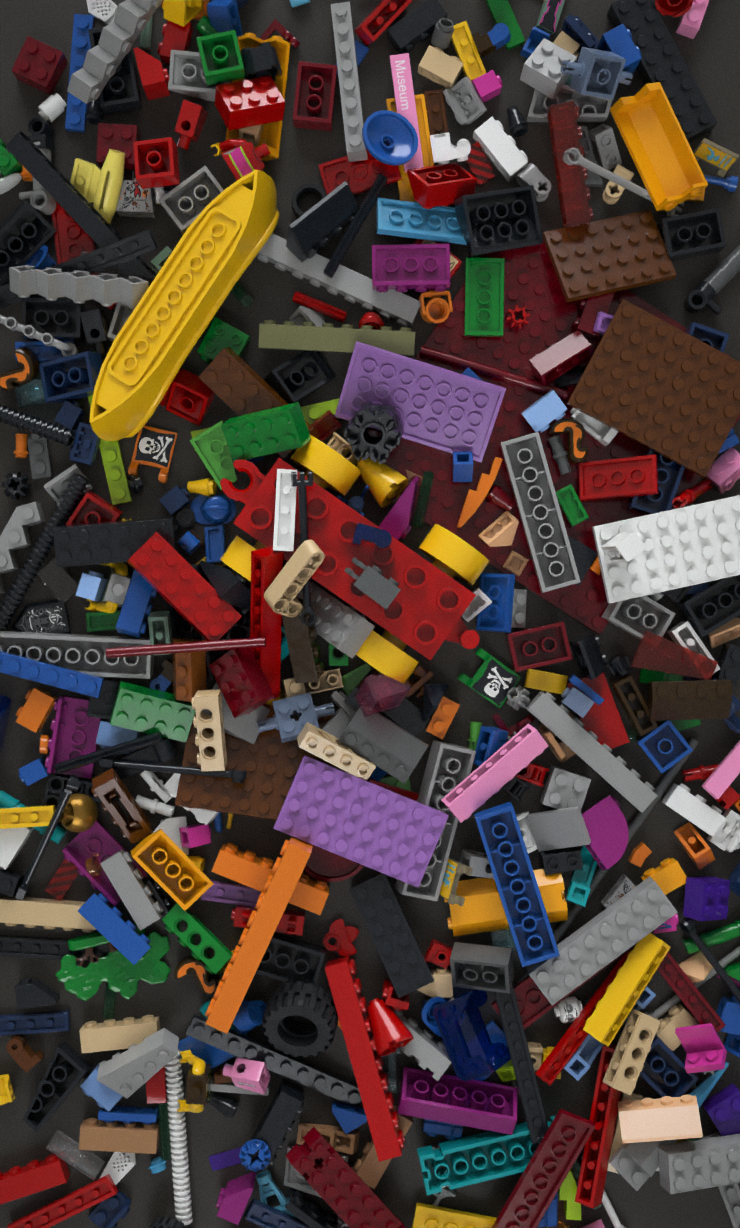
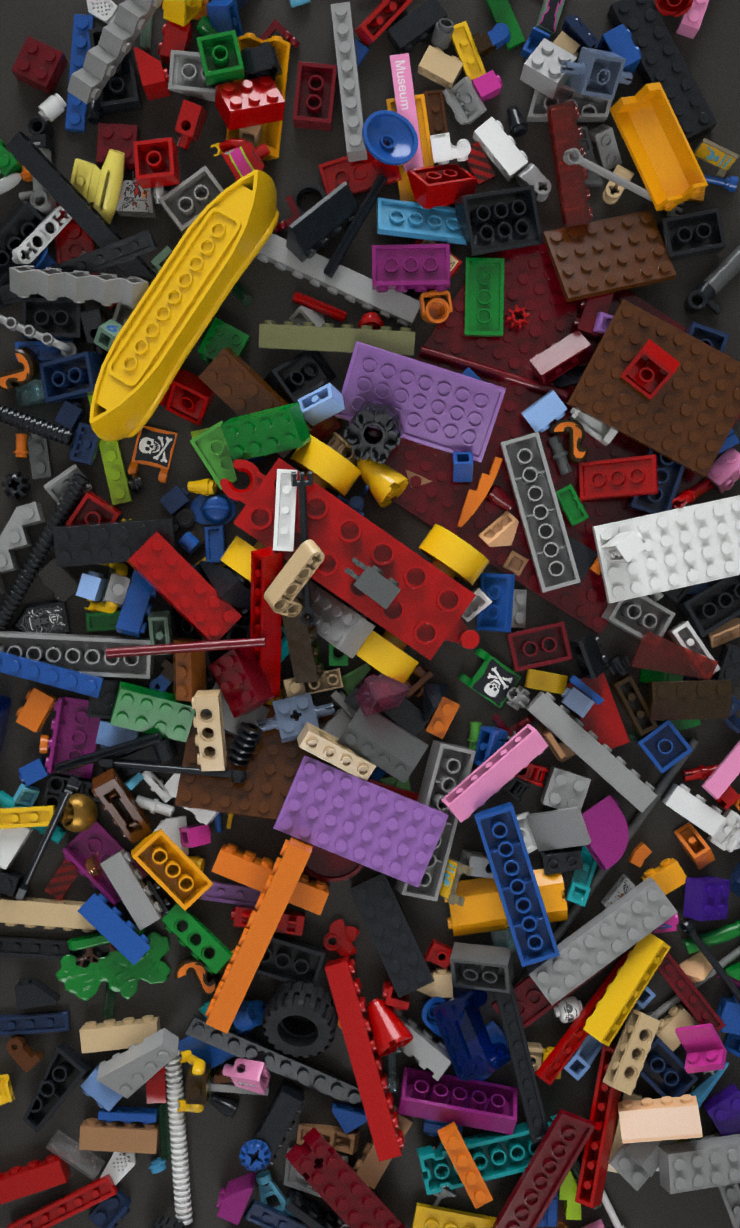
(26, 795): none -> medium azure tile
(41, 232): none -> white beam
(107, 333): none -> sand green brick
(133, 781): none -> medium azure tile
(225, 1159): dark purple sticker -> none
(245, 744): none -> black piece
(296, 214): none -> dark red piece
(321, 404): none -> light blue brick
(373, 535): clear blue leg -> none
(401, 514): magenta slope -> none
(423, 499): clear green axle -> none
(465, 1165): none -> orange brick
(506, 1072): lime slope -> none
(650, 369): none -> red slope

